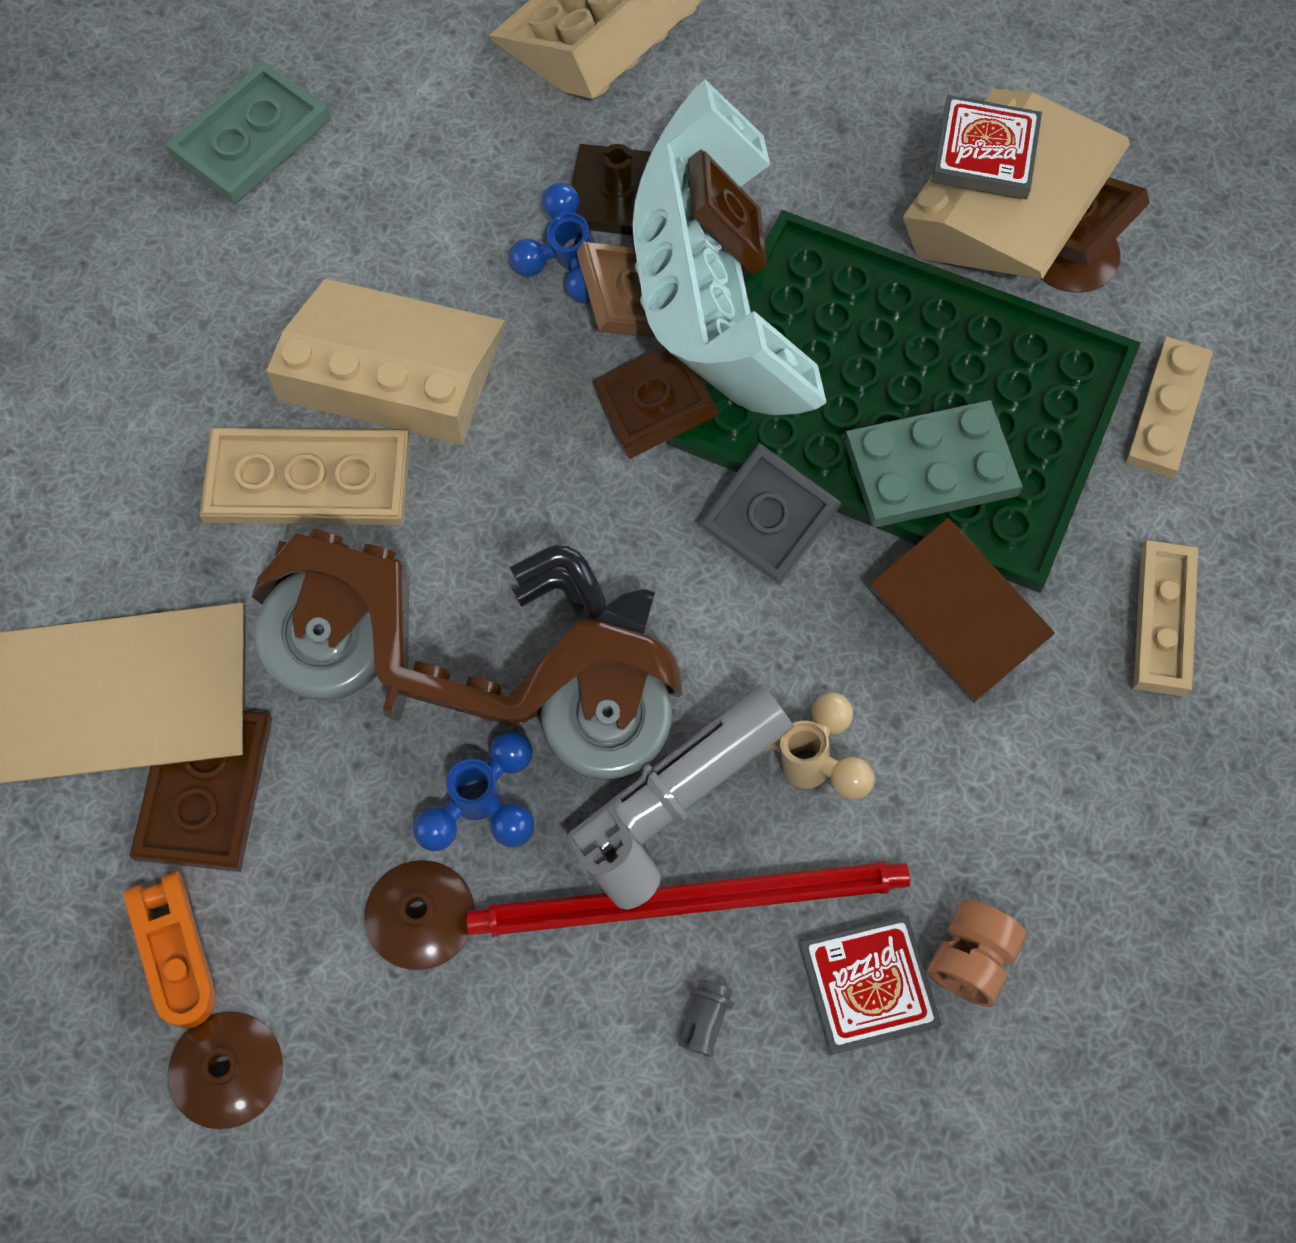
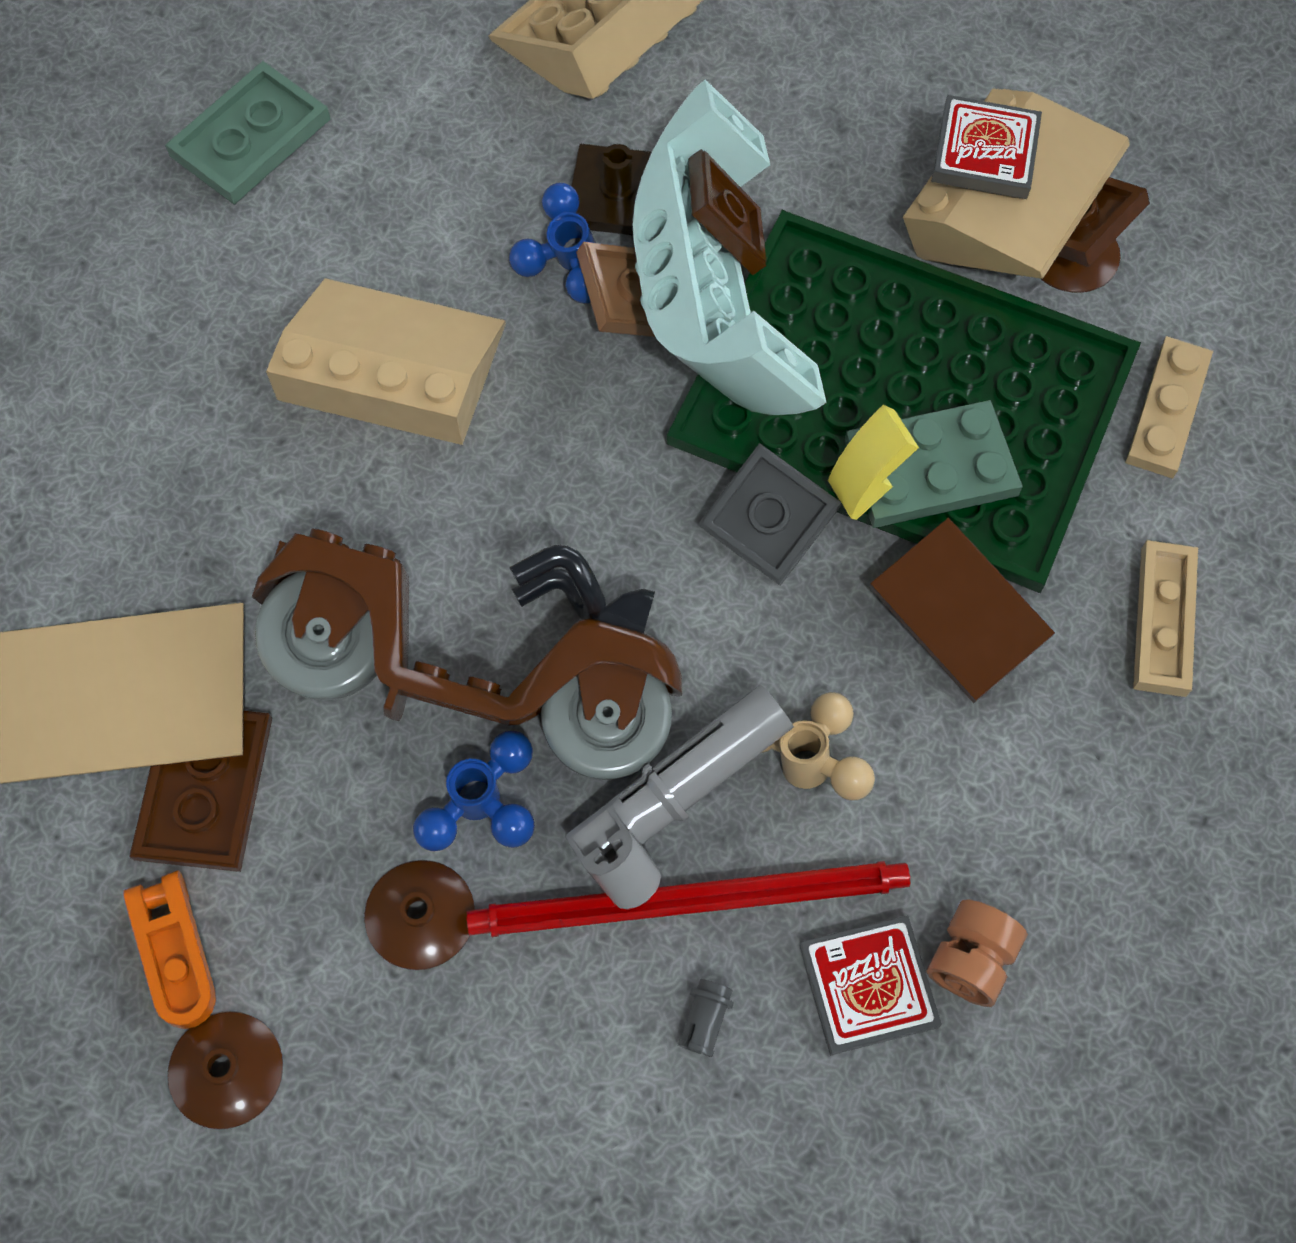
(305, 476): tan tile -> none
(654, 400): reddish brown tile -> none
(869, 459): none -> light yellow slope

